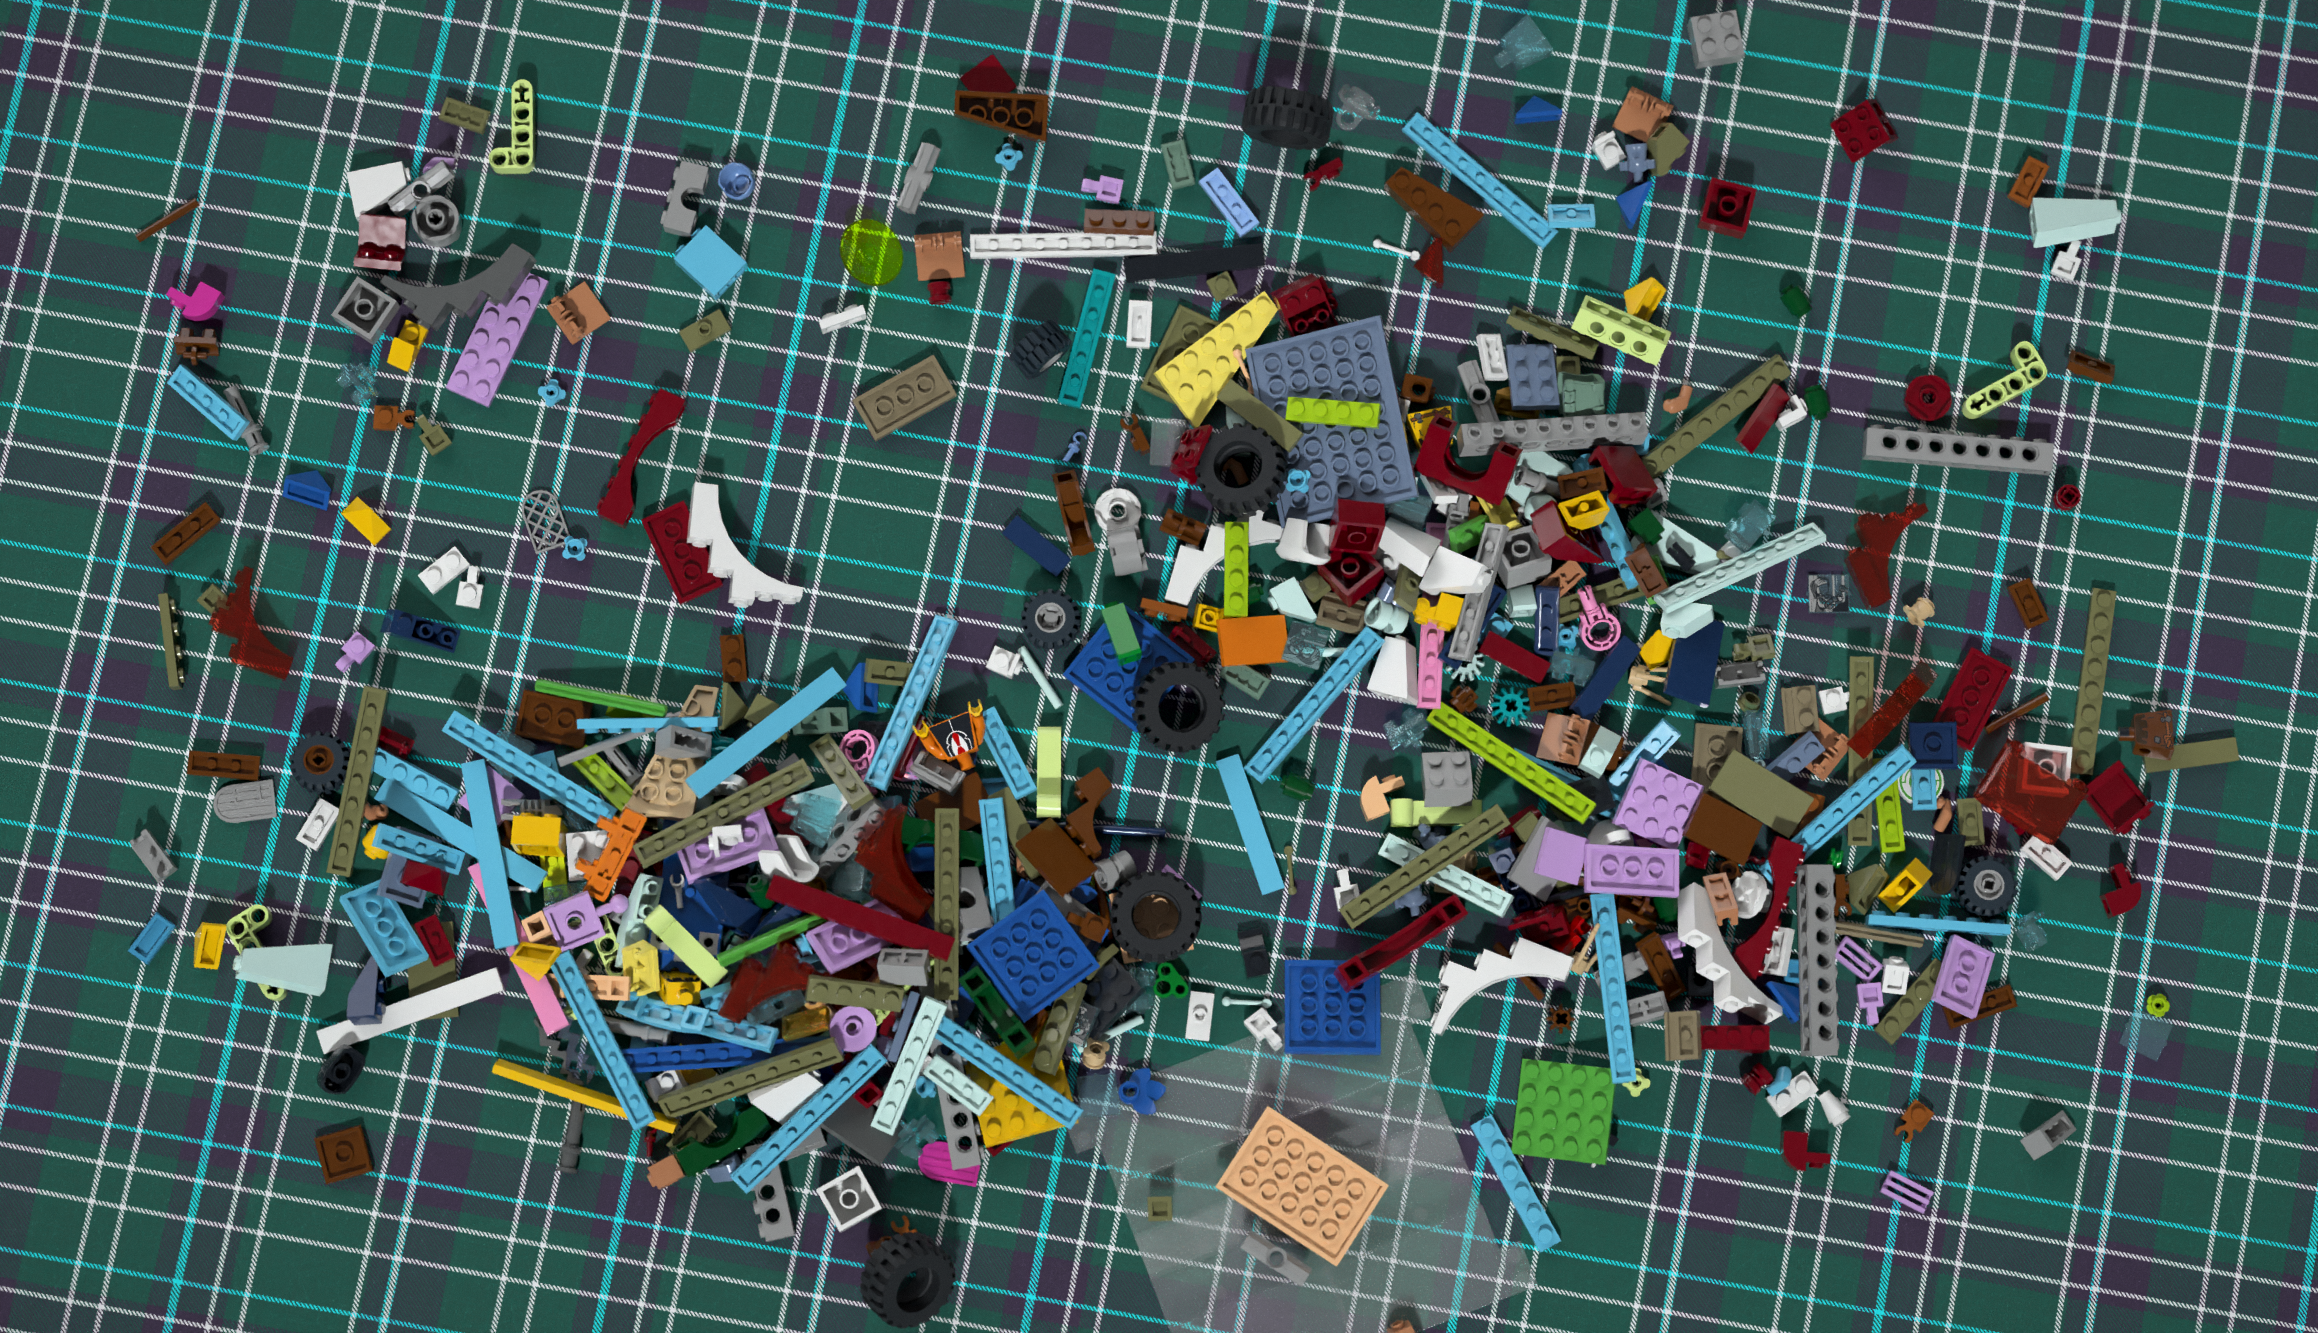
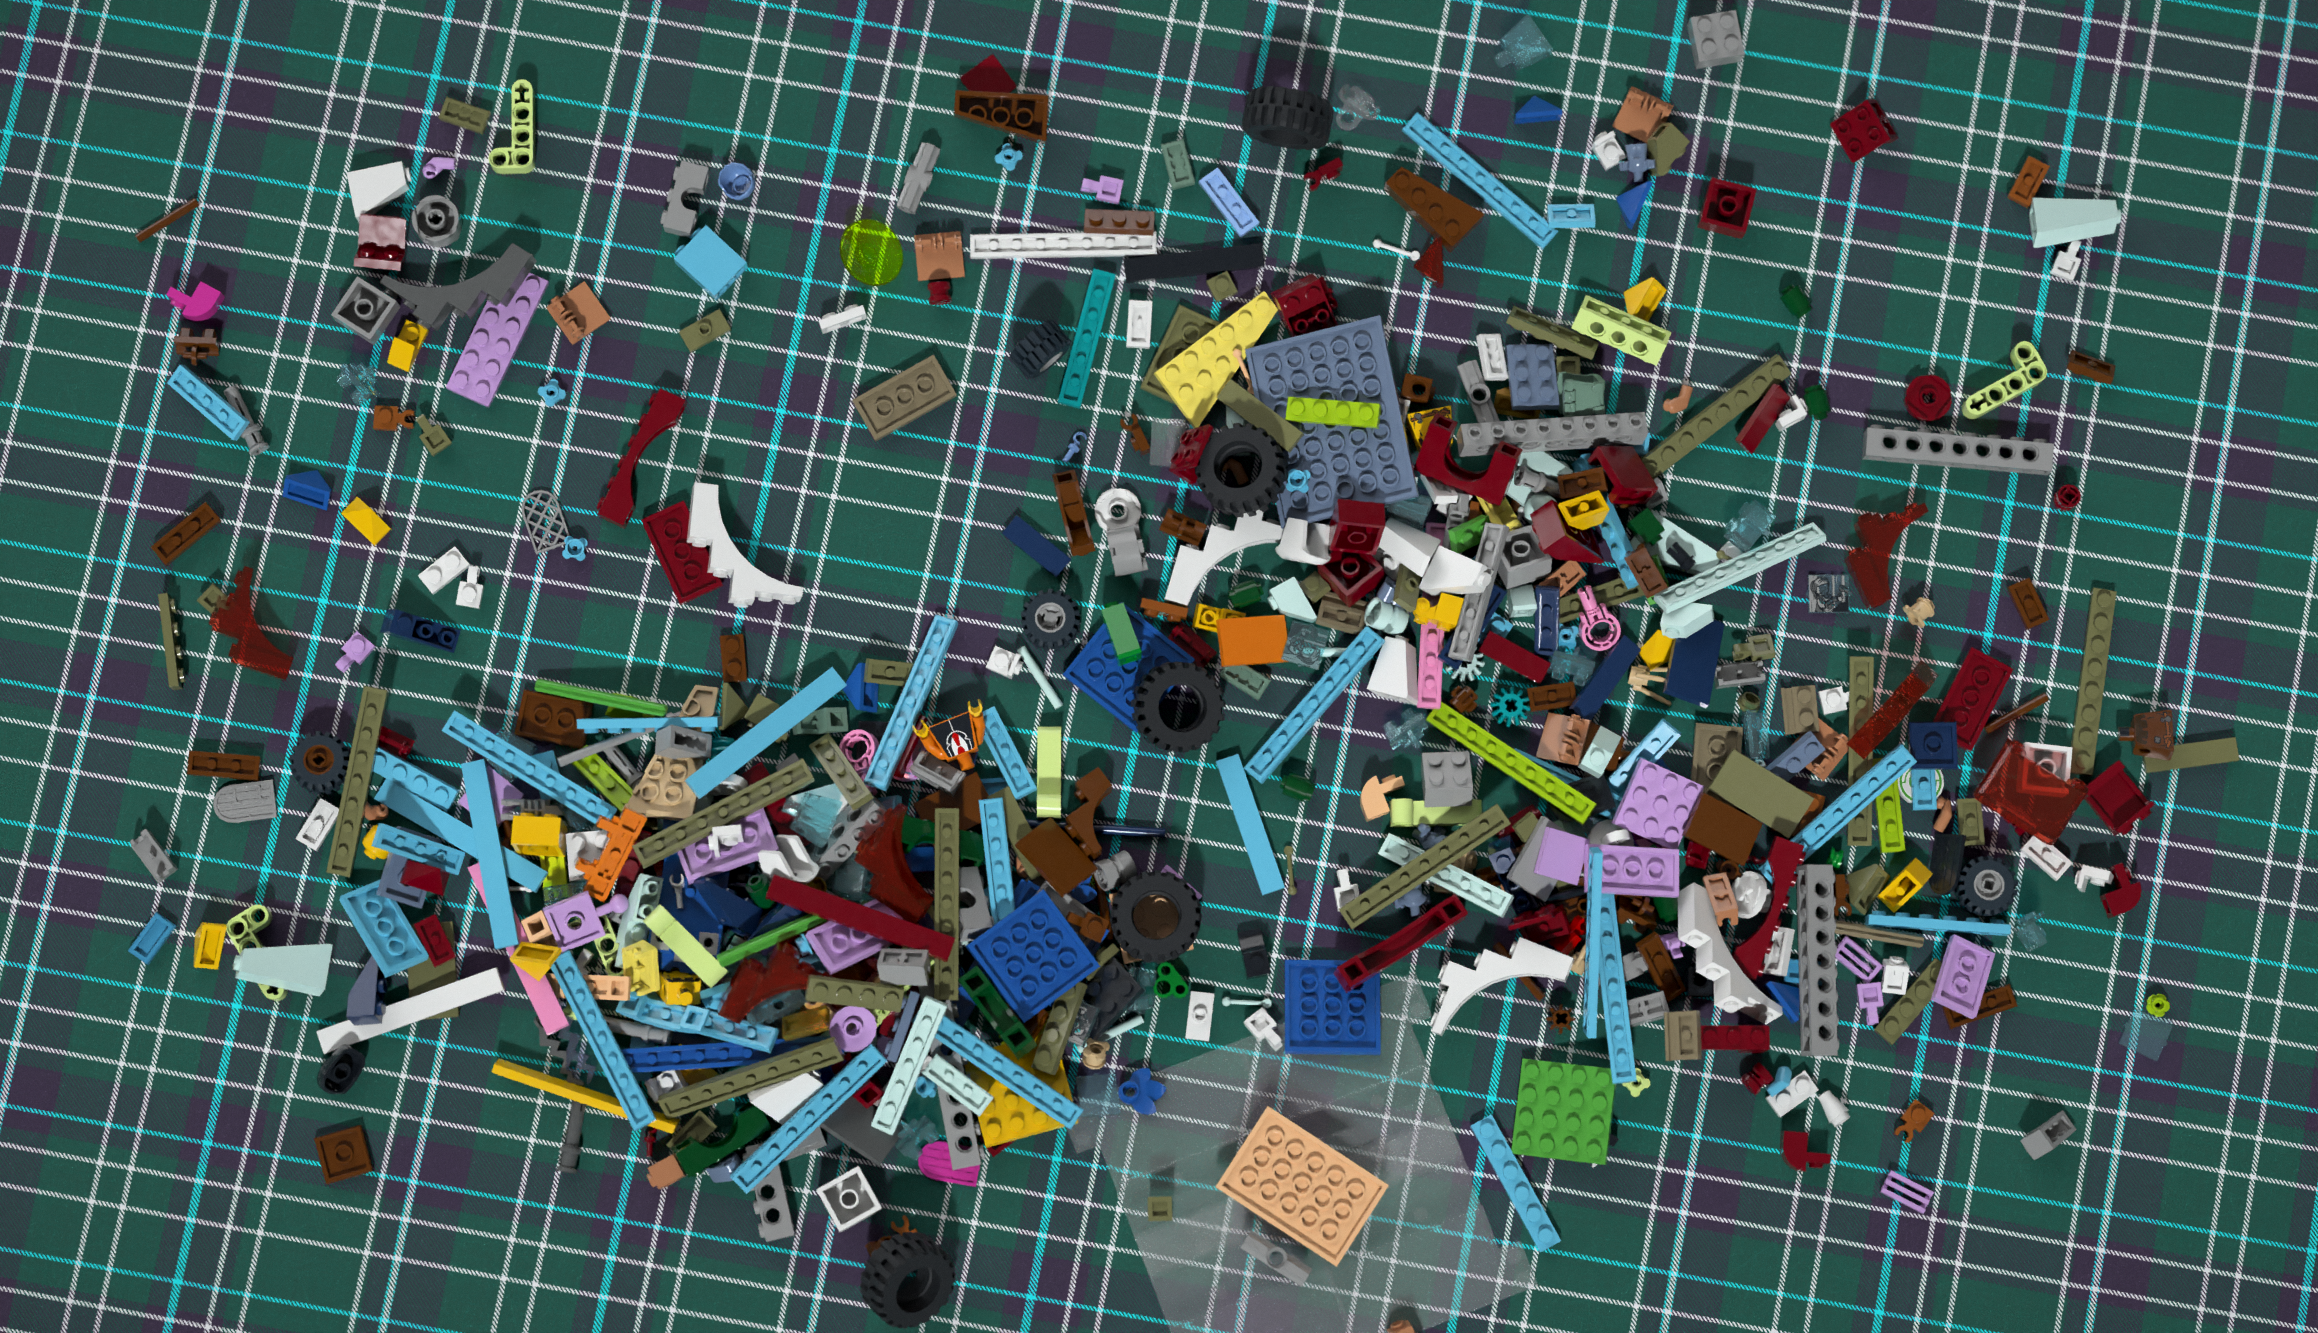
(432, 179): light grey piece -> none
(1236, 569): lime plate -> none
(1592, 942): none -> medium azure tile
(2097, 877): none -> white bracket

